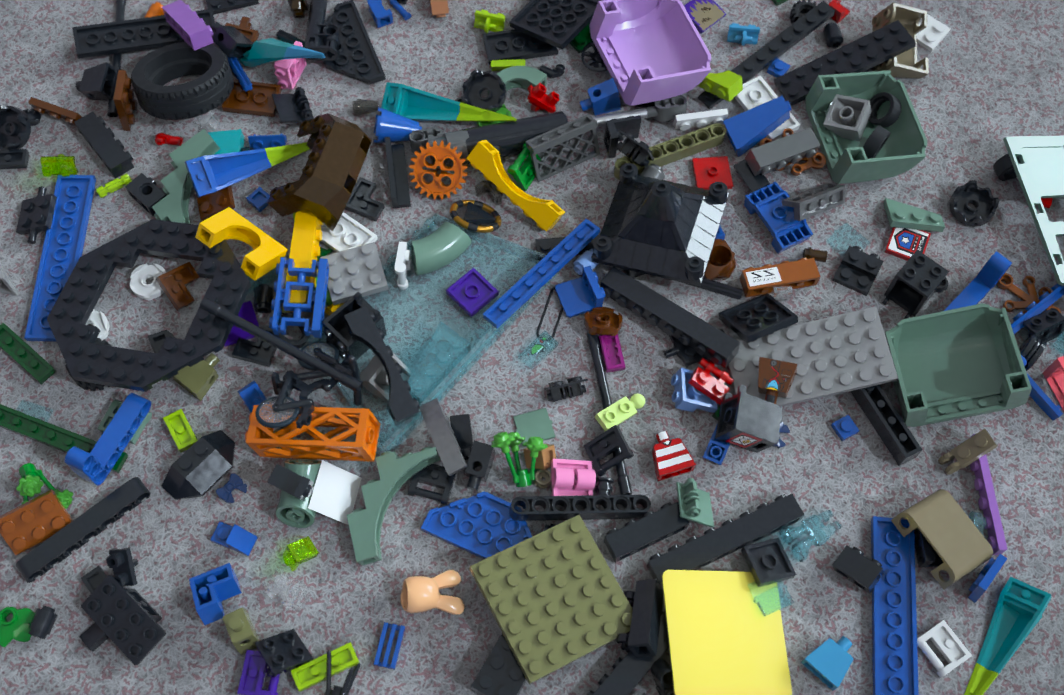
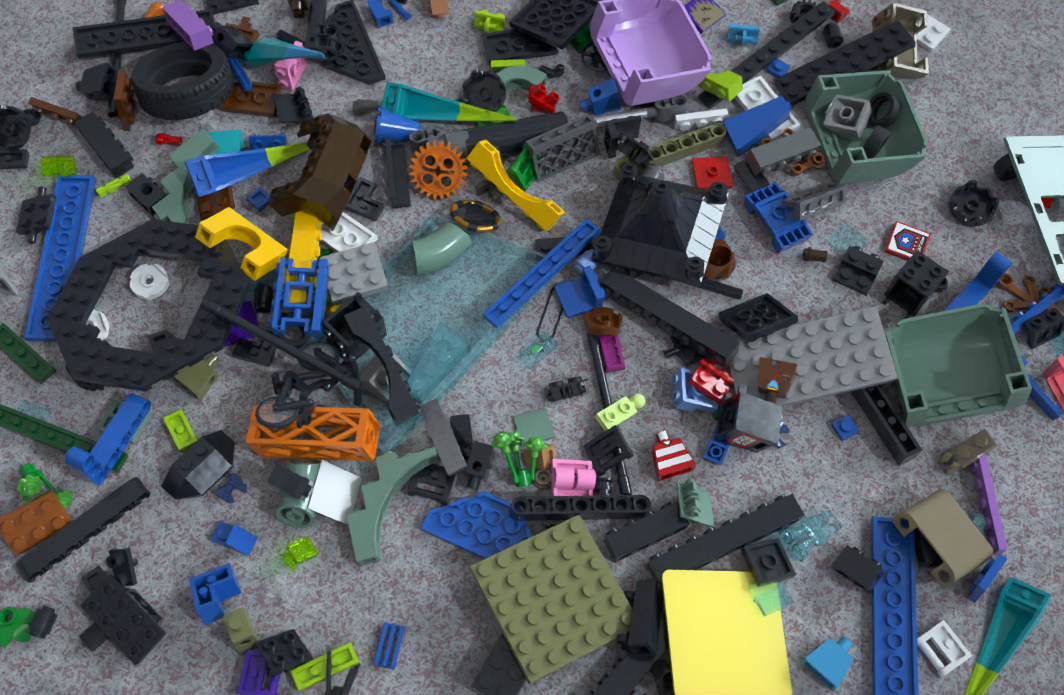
(175, 282): reddish brown plate -> none
(251, 395): blue slope -> none
(402, 265): white plate -> none
(423, 593): light nougat piece -> none
(472, 292): dark purple plate -> none
(794, 274): dark orange brick -> none
(911, 217): sand green wing -> none
(1032, 350): black head -> none

